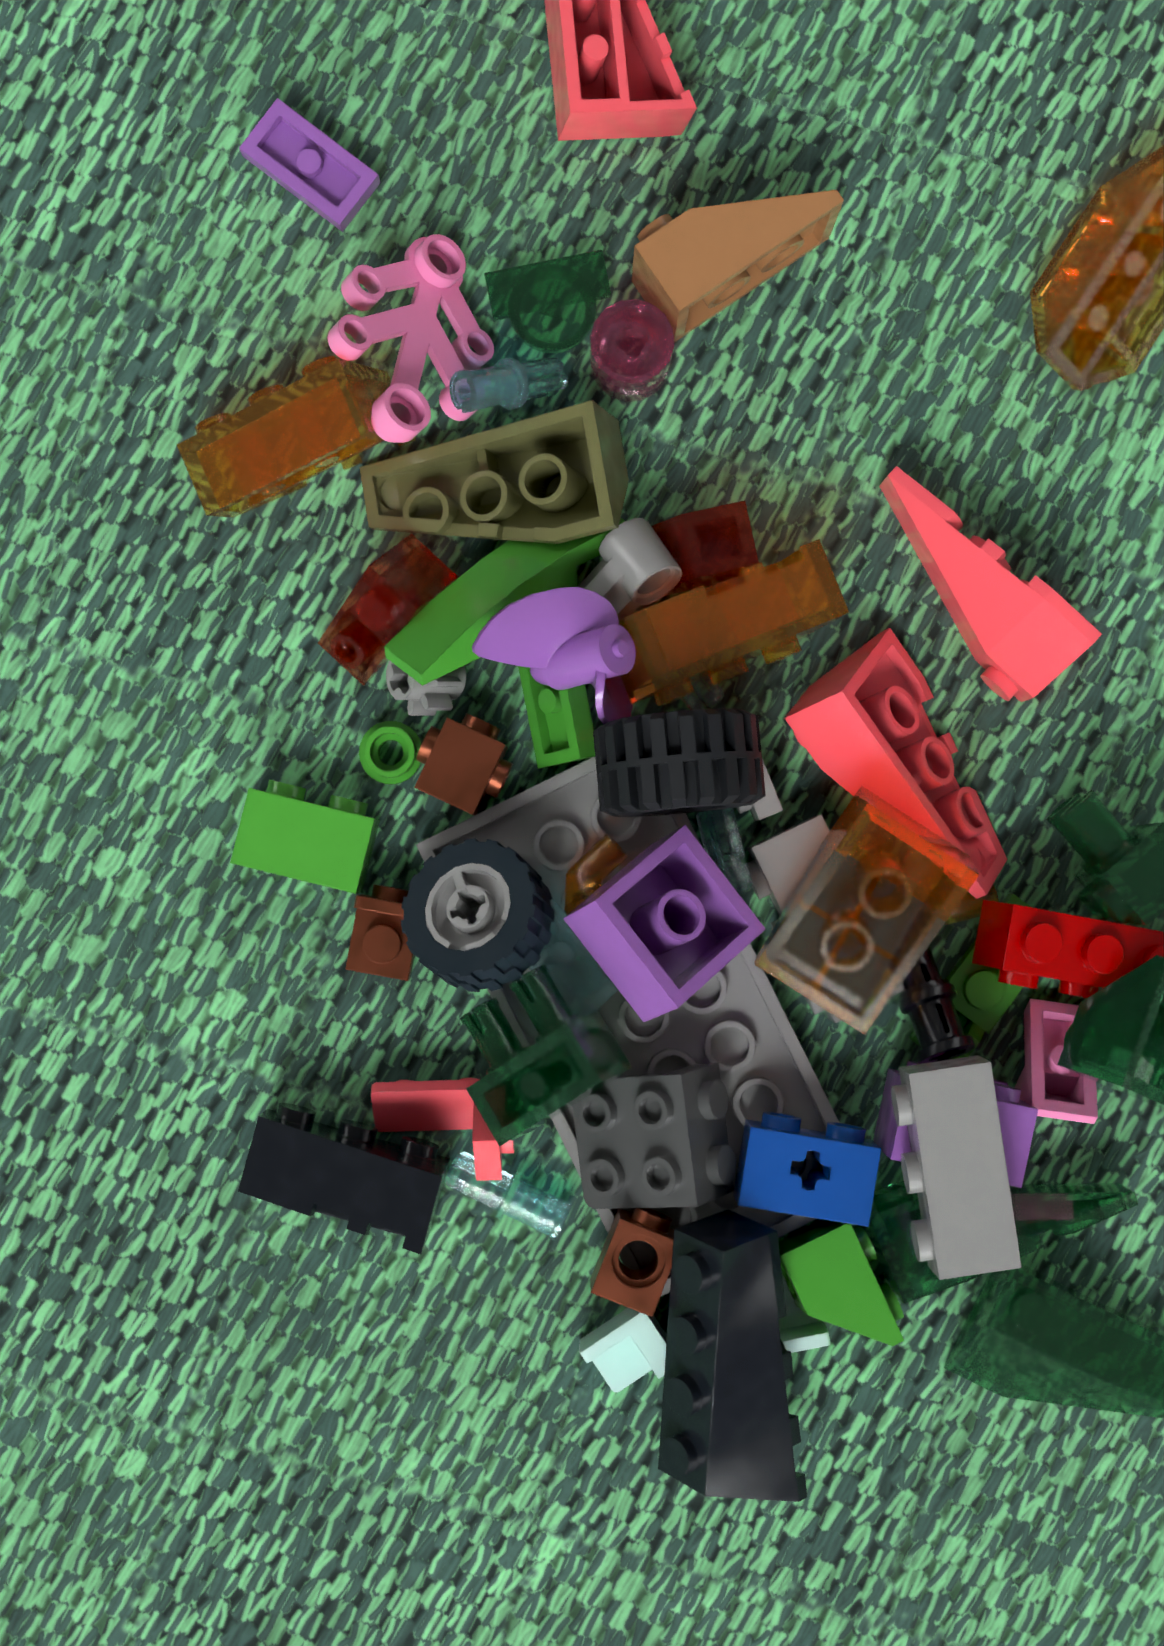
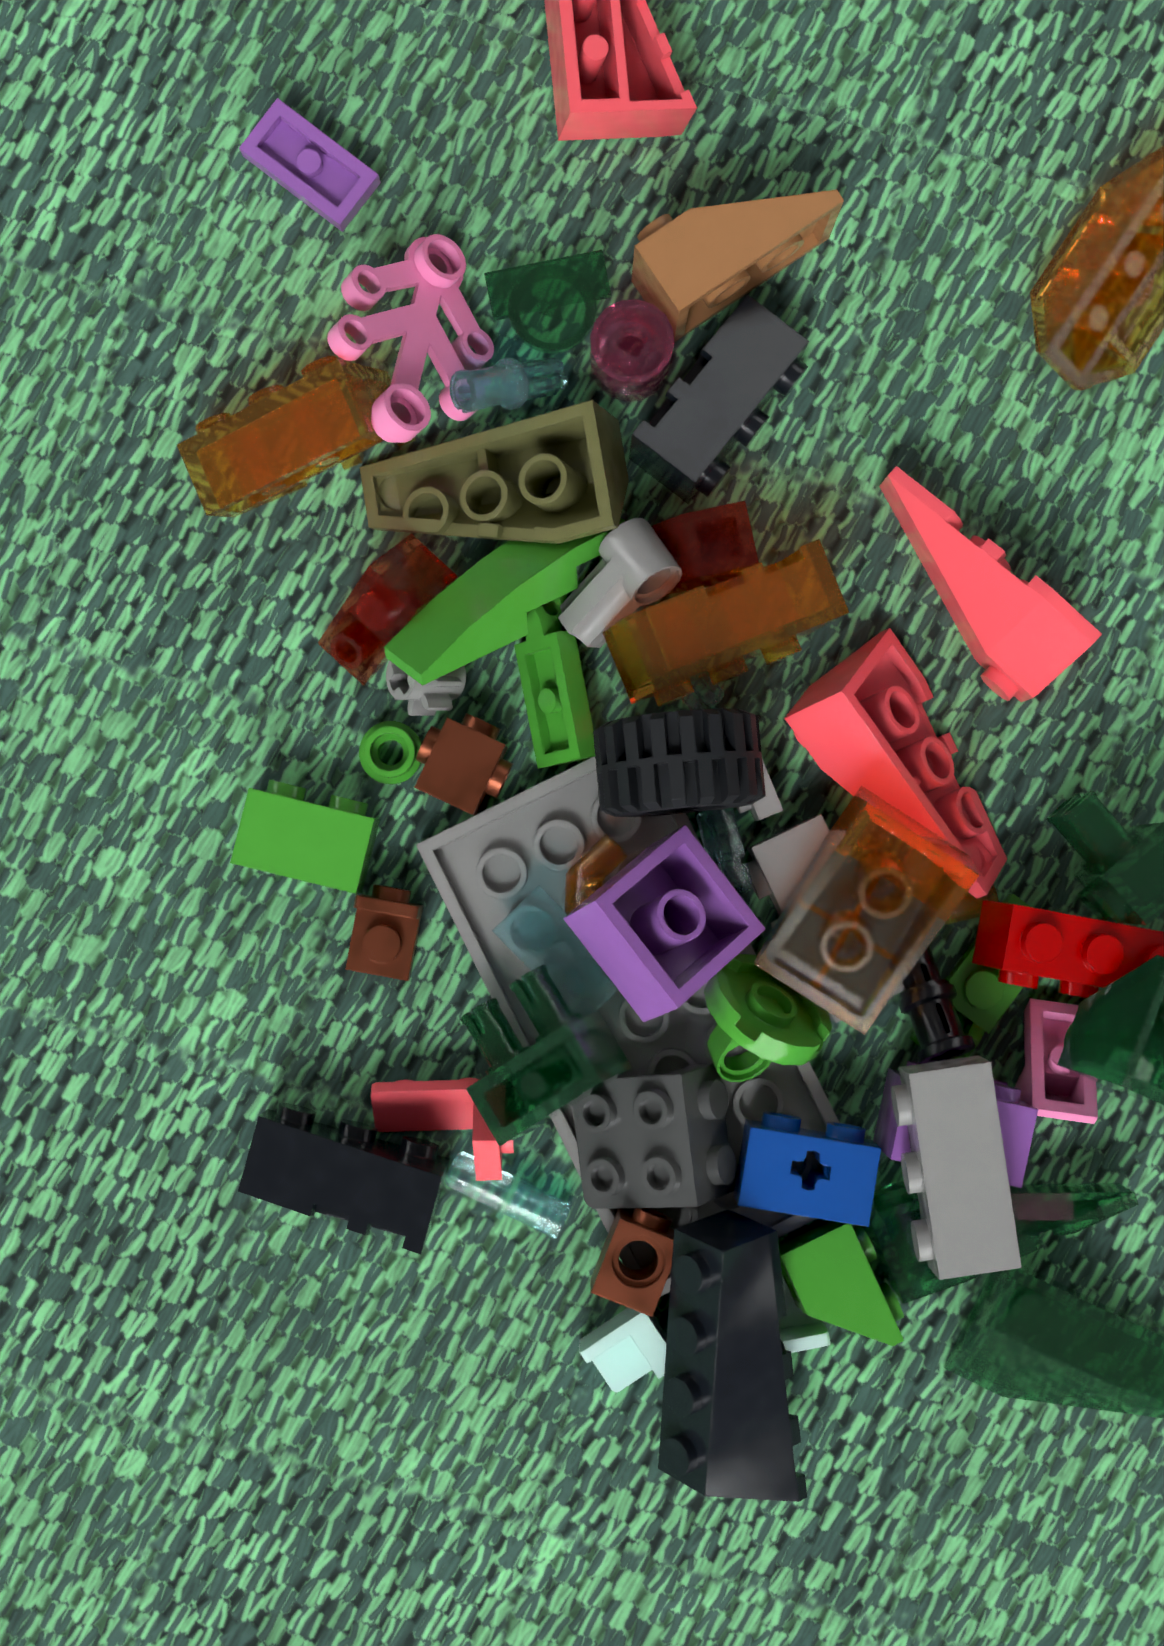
(510, 920): black wheel -> none
(567, 642): medium lavender piece -> none
(719, 401): none -> black wedge
(761, 1017): none -> bright green tile

